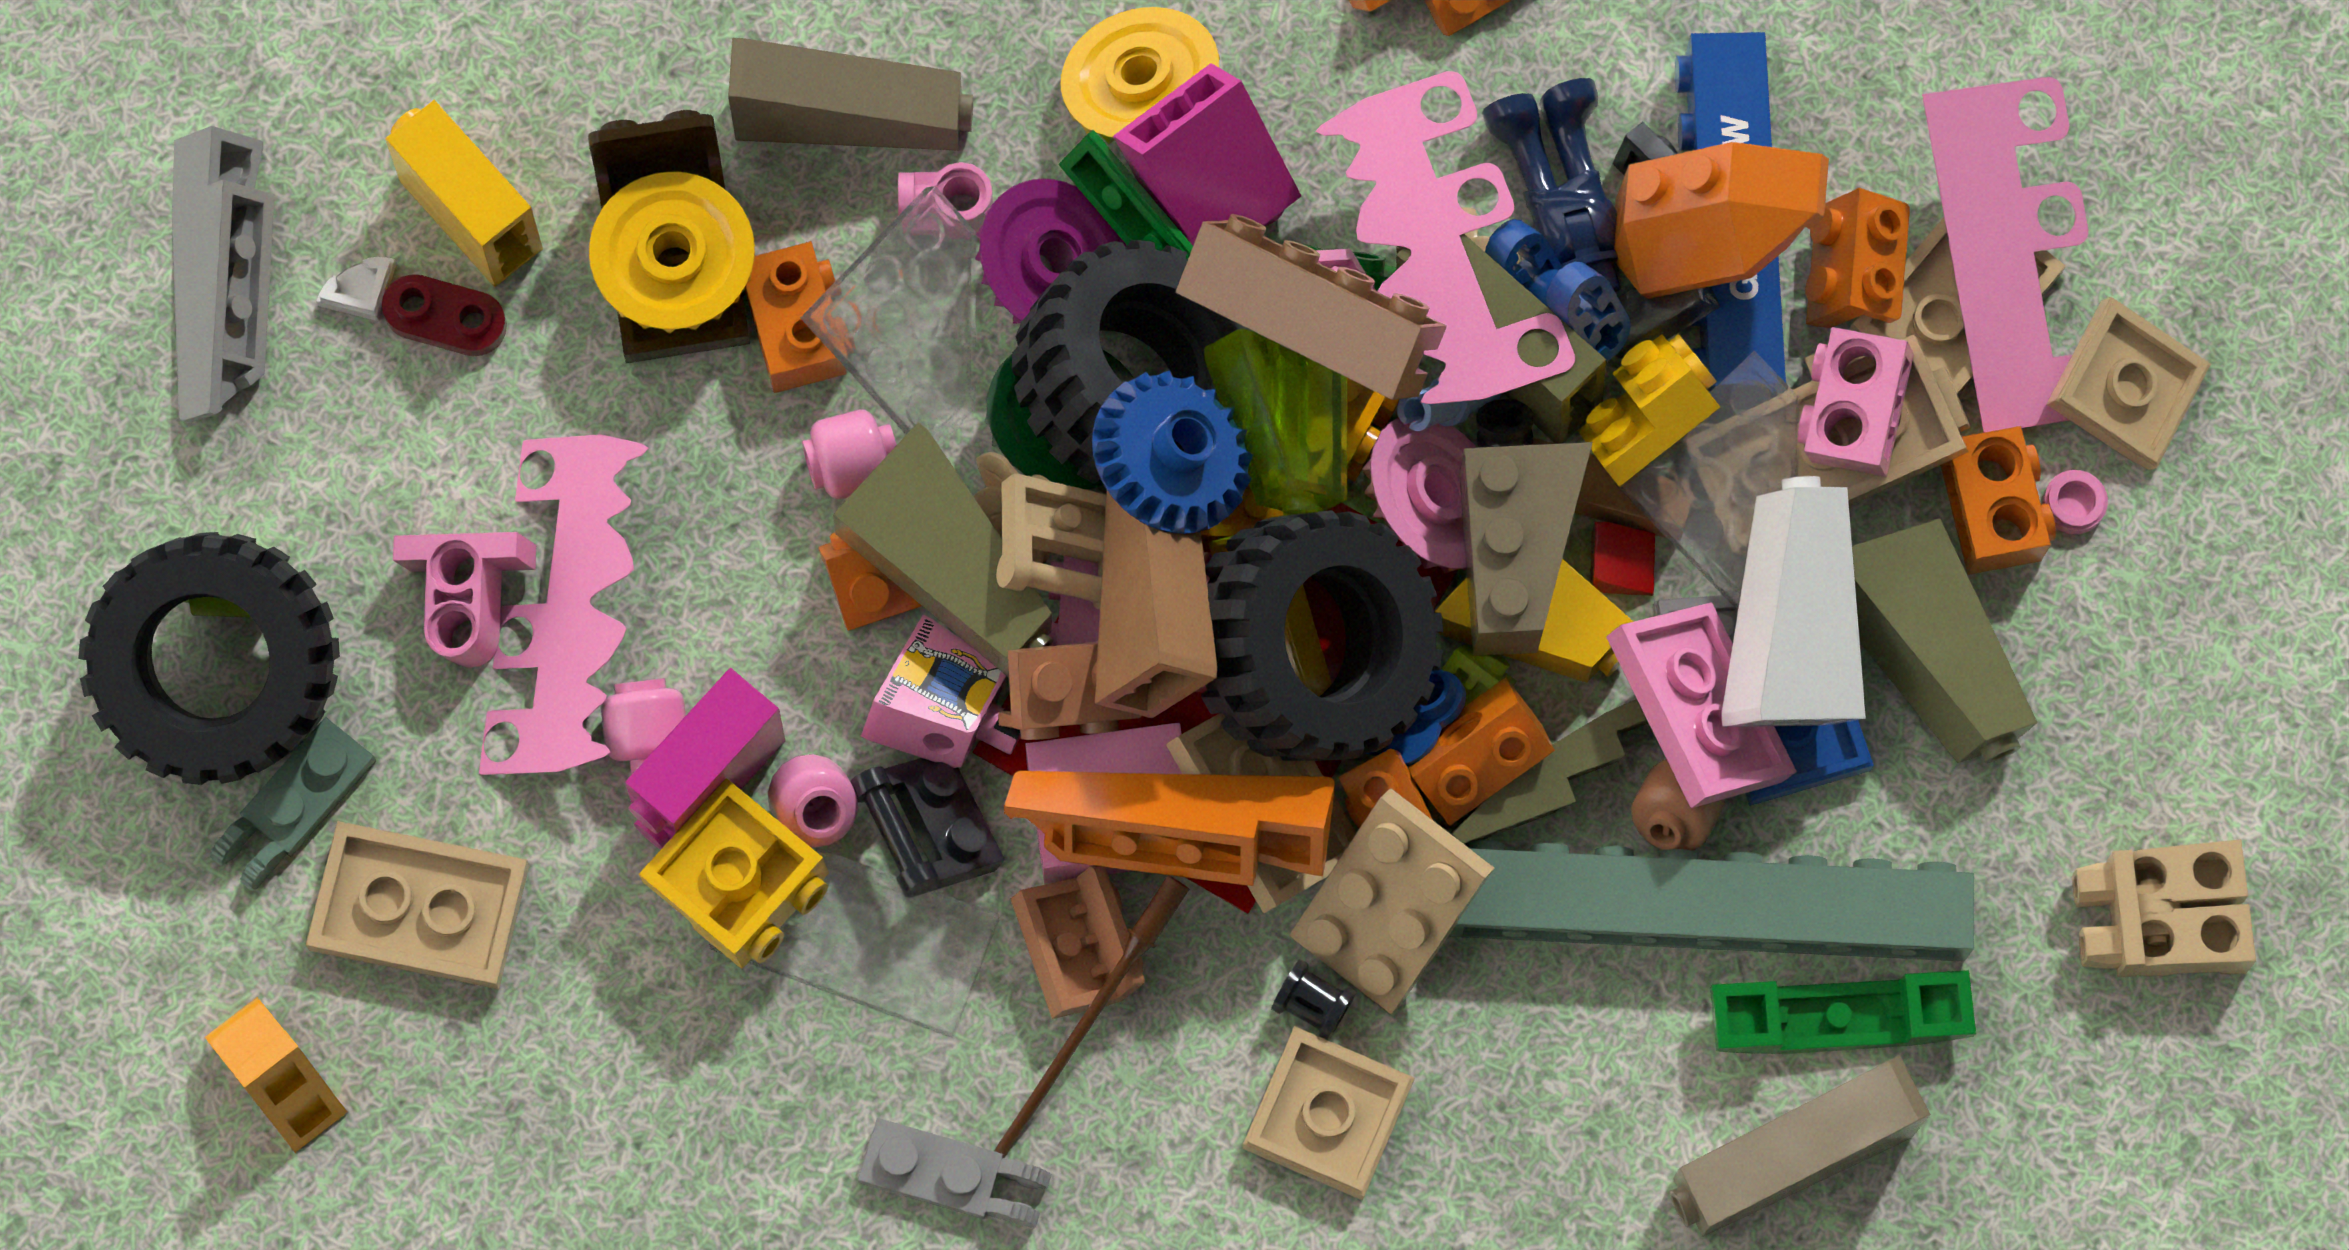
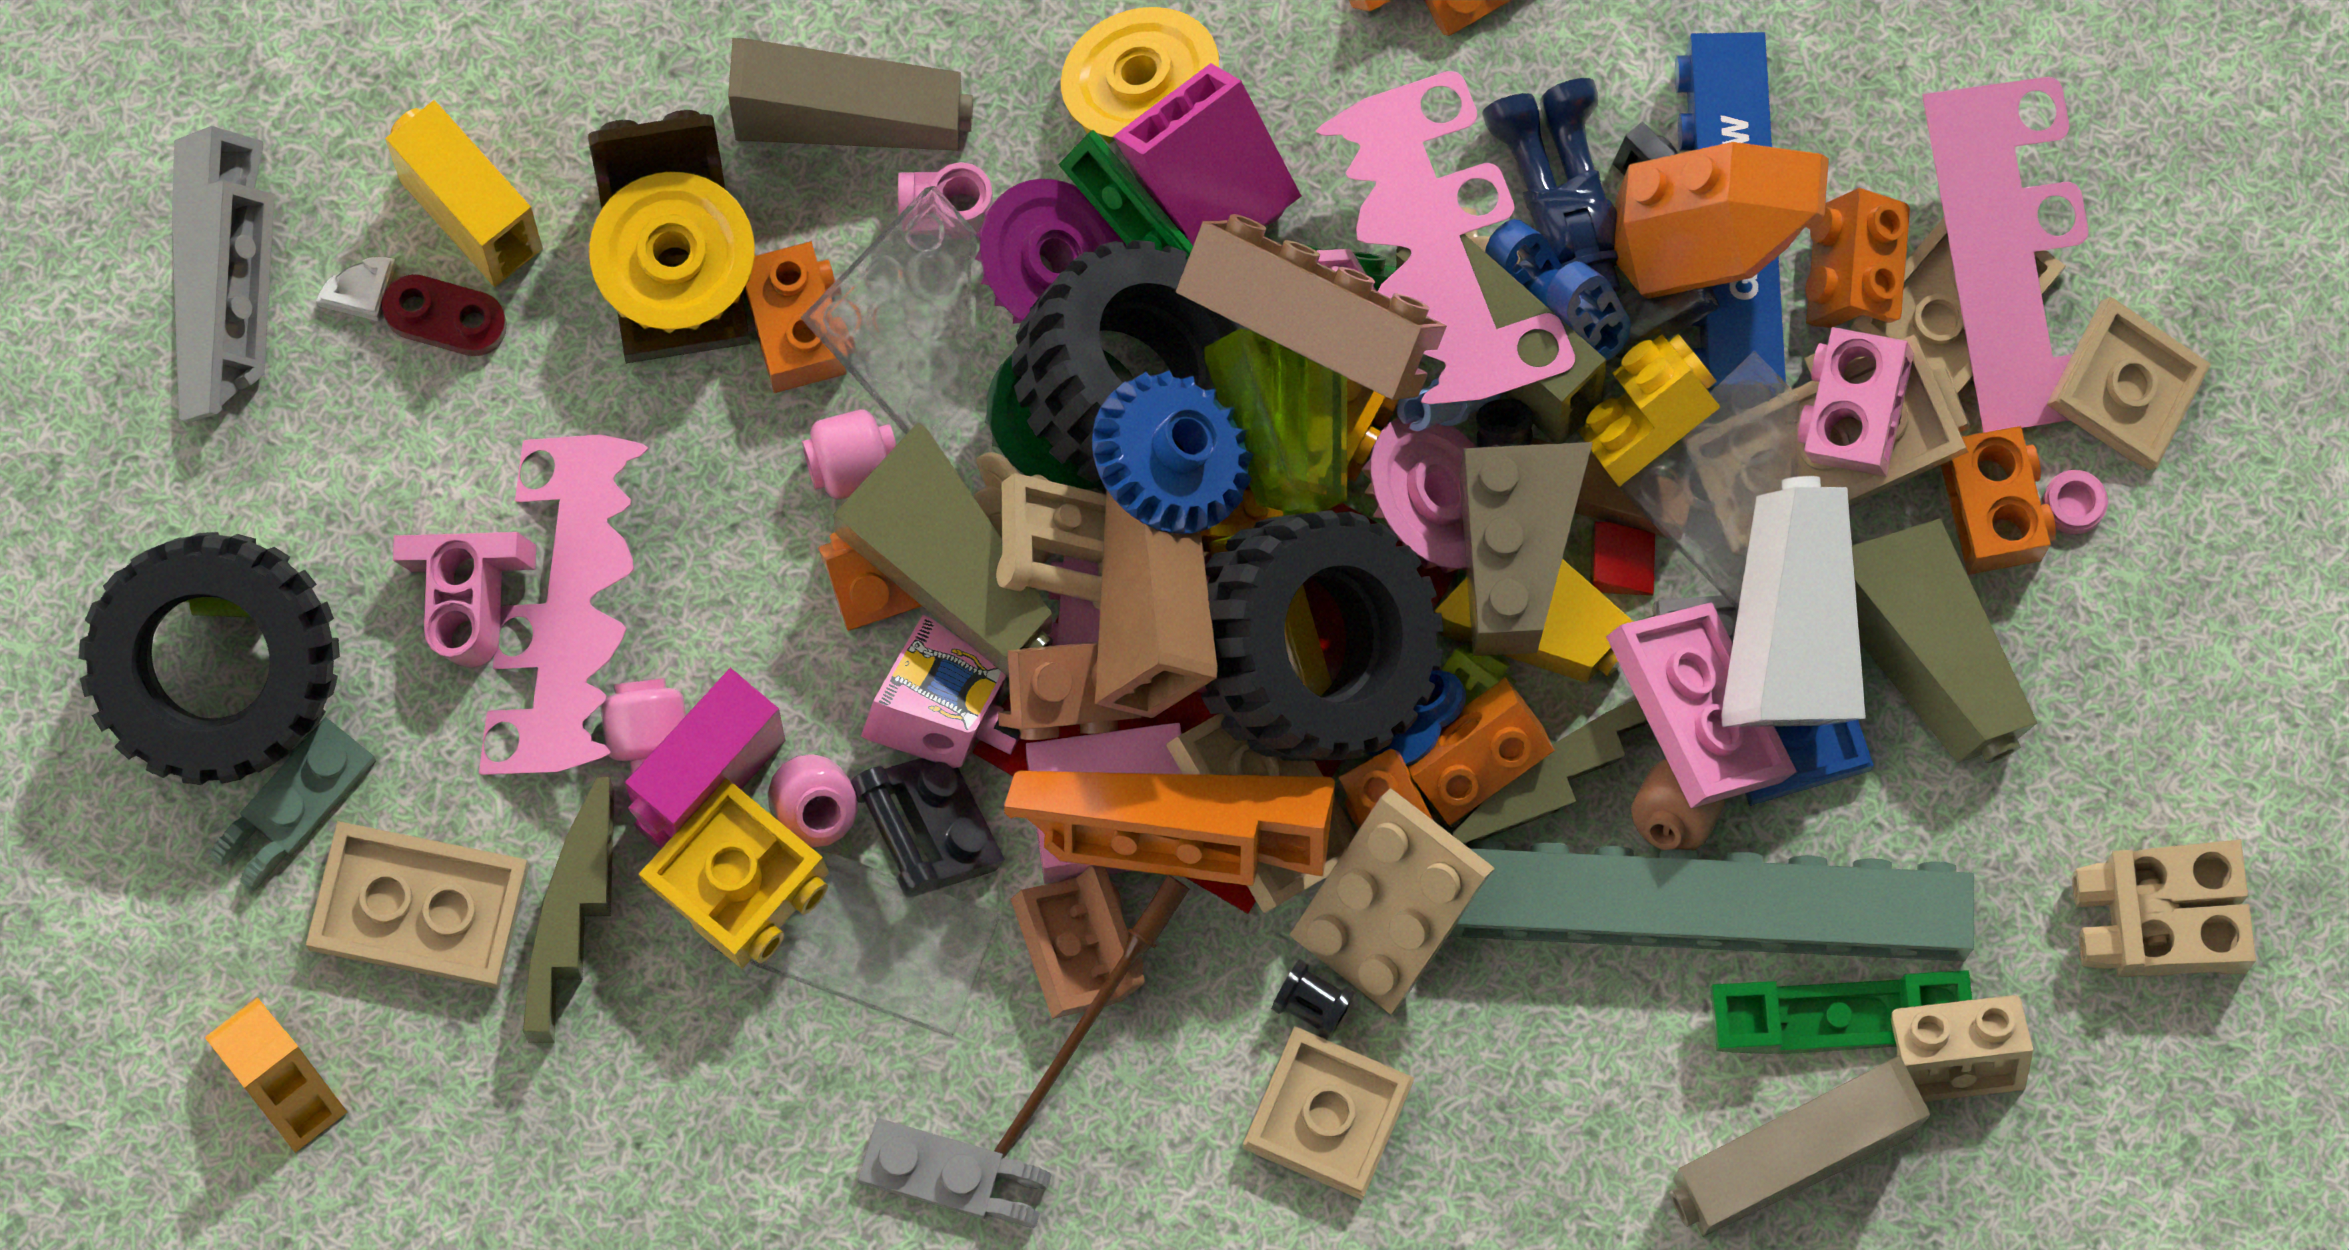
(576, 890): none -> olive slope
(1965, 1047): none -> tan bracket

